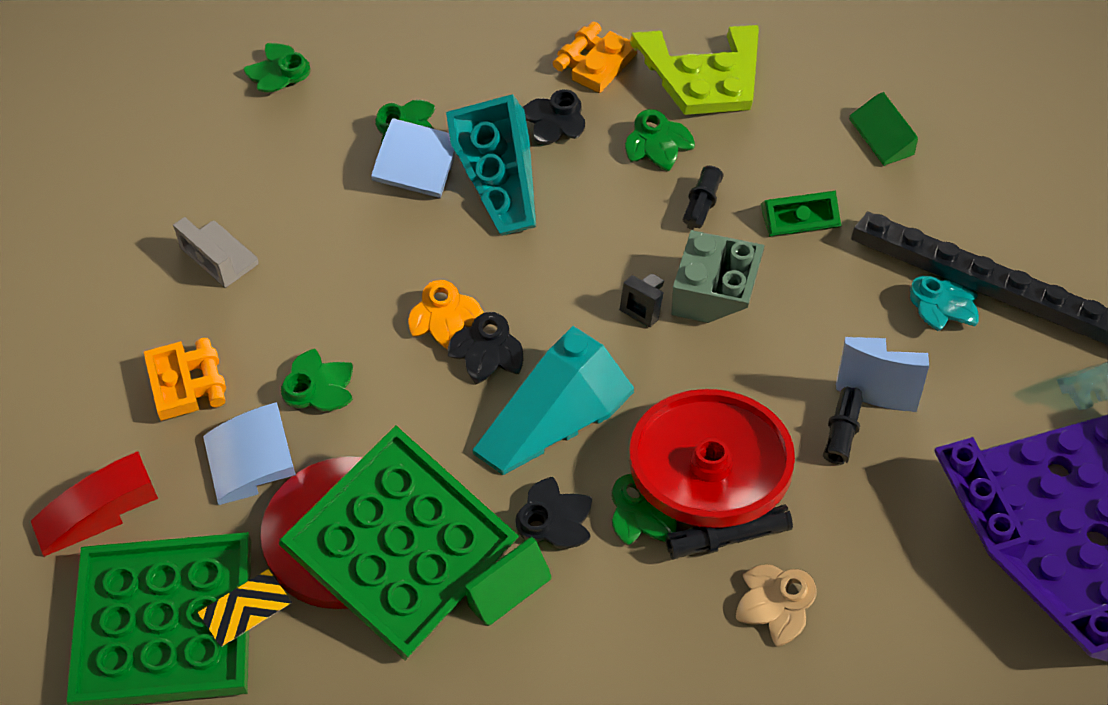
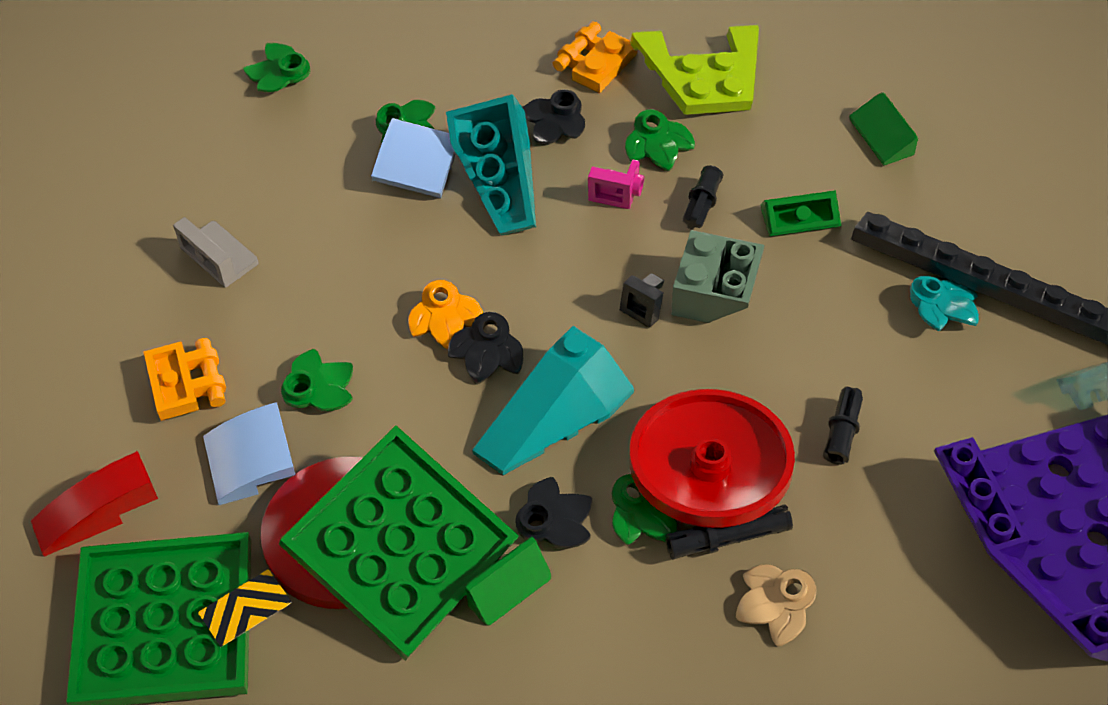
(615, 187): none -> dark pink bracket
(884, 377): light blue slope -> none

